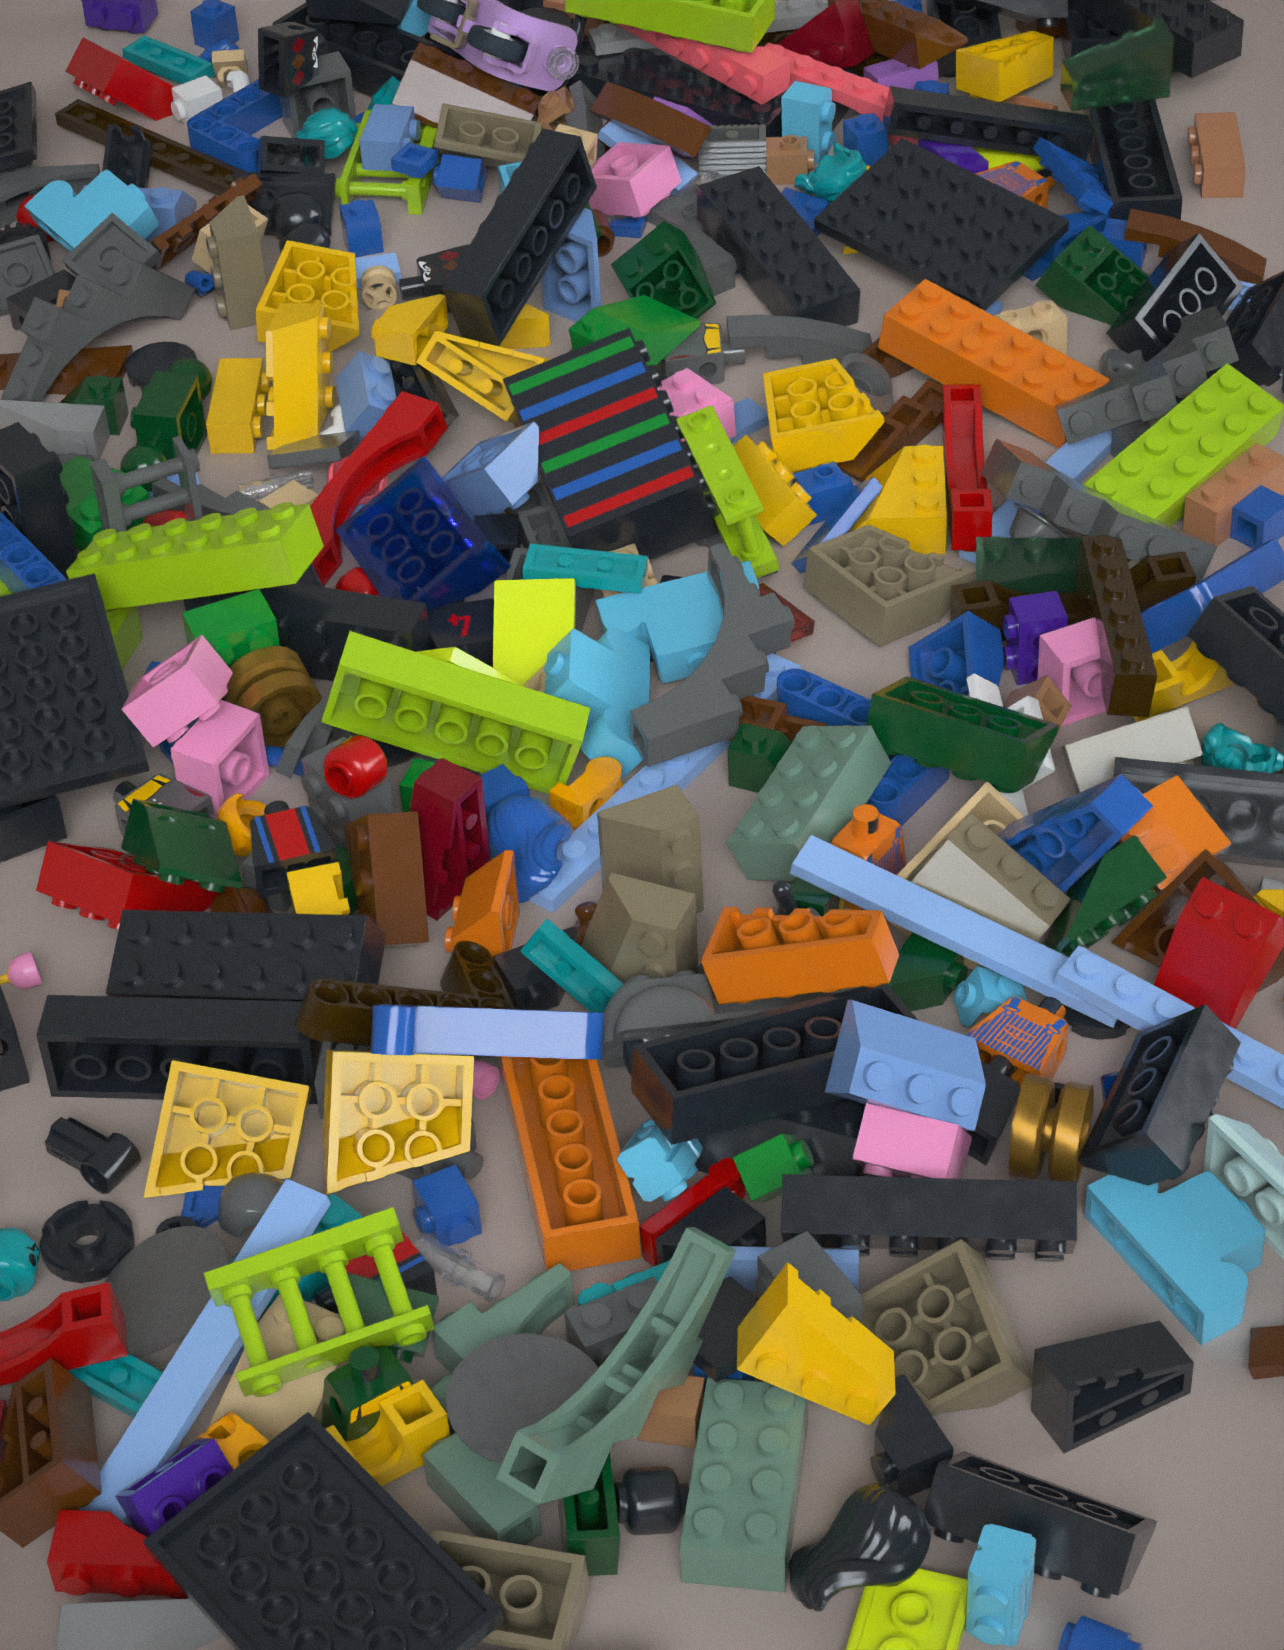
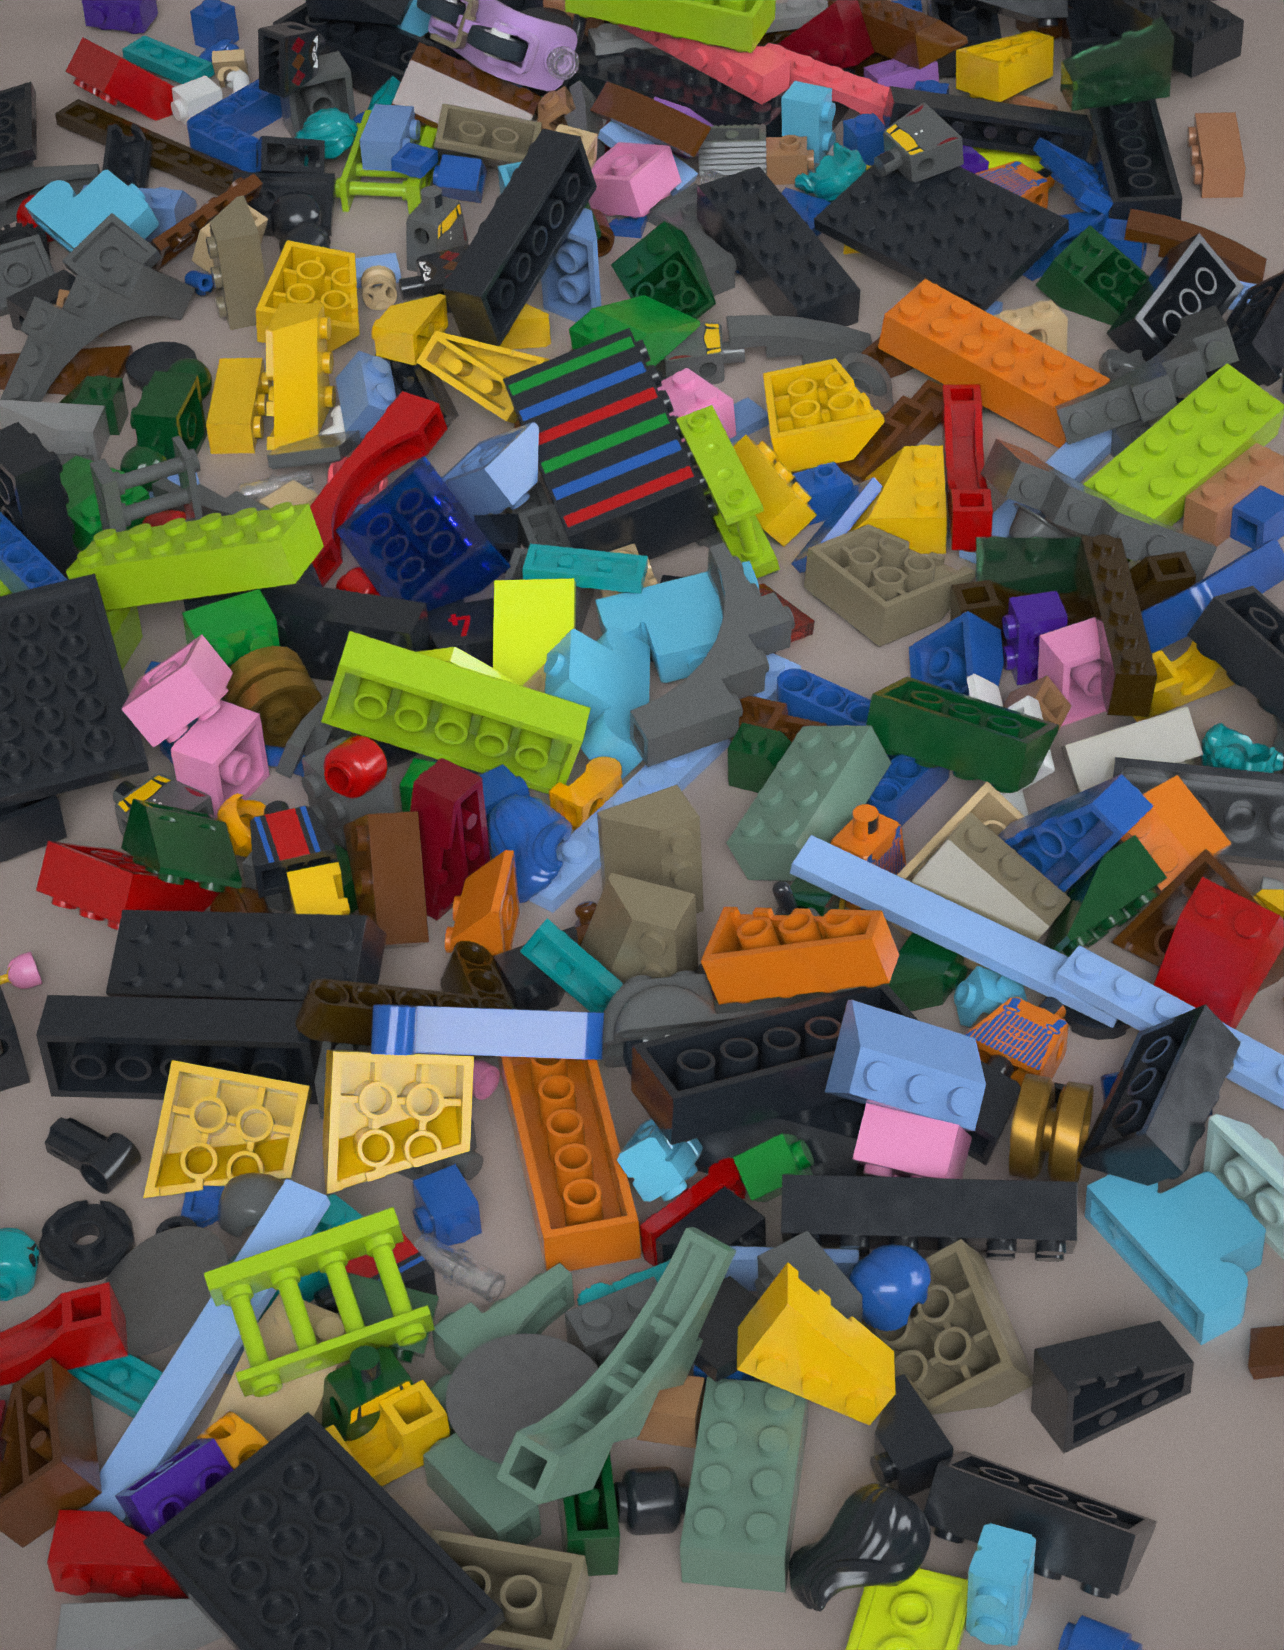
(361, 227): blue brick -> none
(434, 226): none -> dark grey torso
(890, 1285): none -> blue hair
(920, 146): none -> dark grey torso

